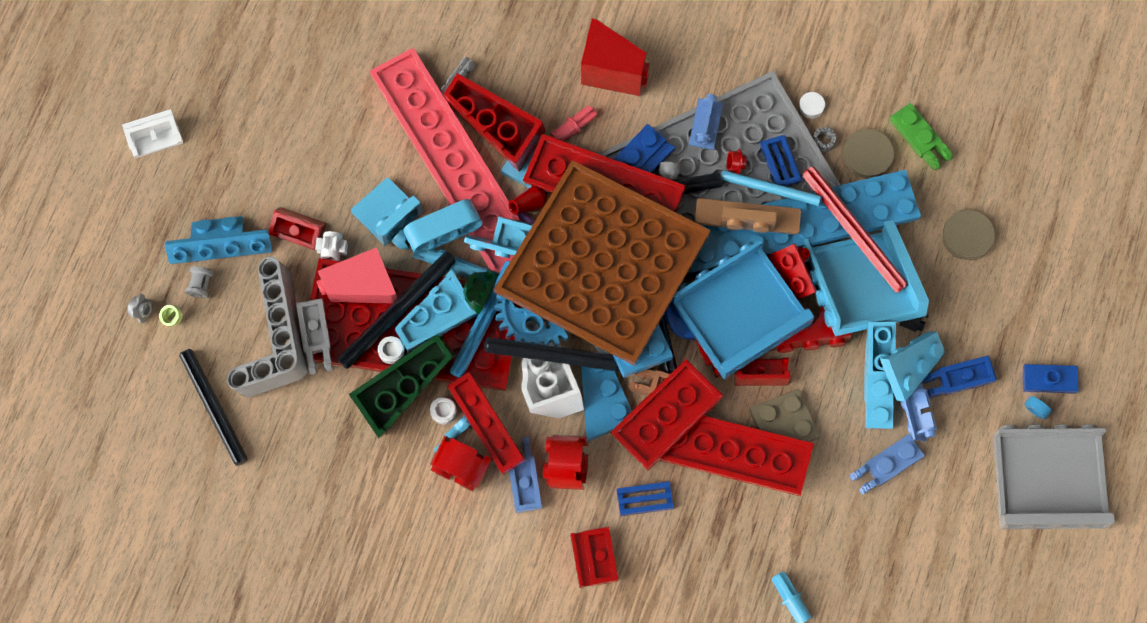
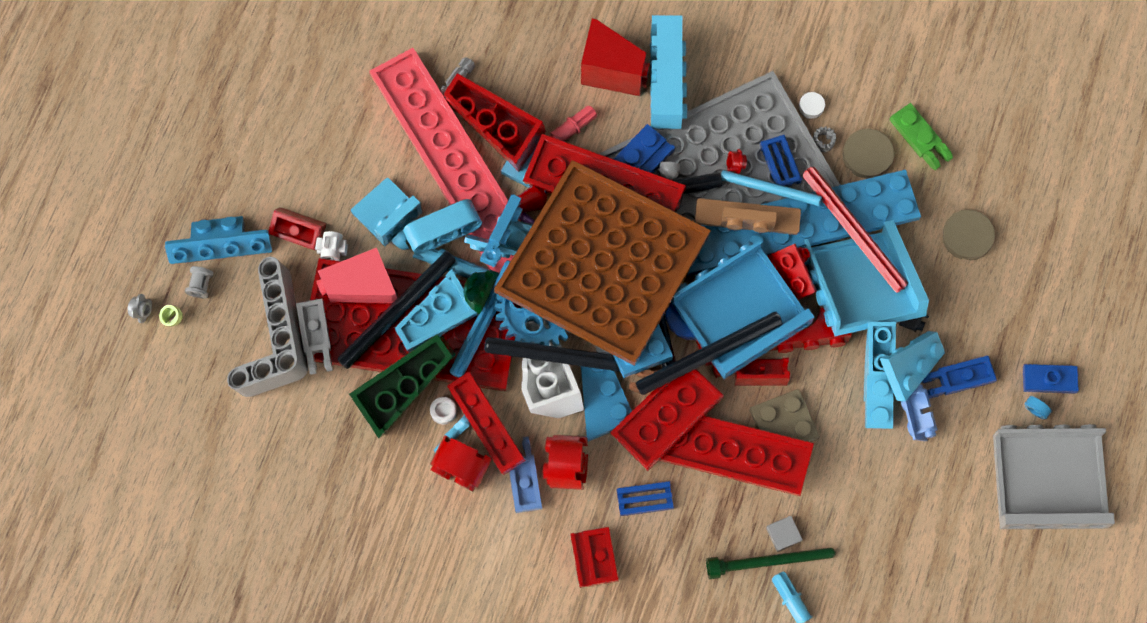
(152, 133): white hinge -> none
(213, 407): black axle -> none
(391, 349): white tile -> none
(501, 232): none -> dark azure hinge
(667, 72): none -> medium azure wedge
(706, 122): medium blue hinge -> none
(708, 353): none -> black axle
(718, 567): none -> dark green piece
(784, 533): none -> light grey tile
(889, 463): medium blue hinge -> none

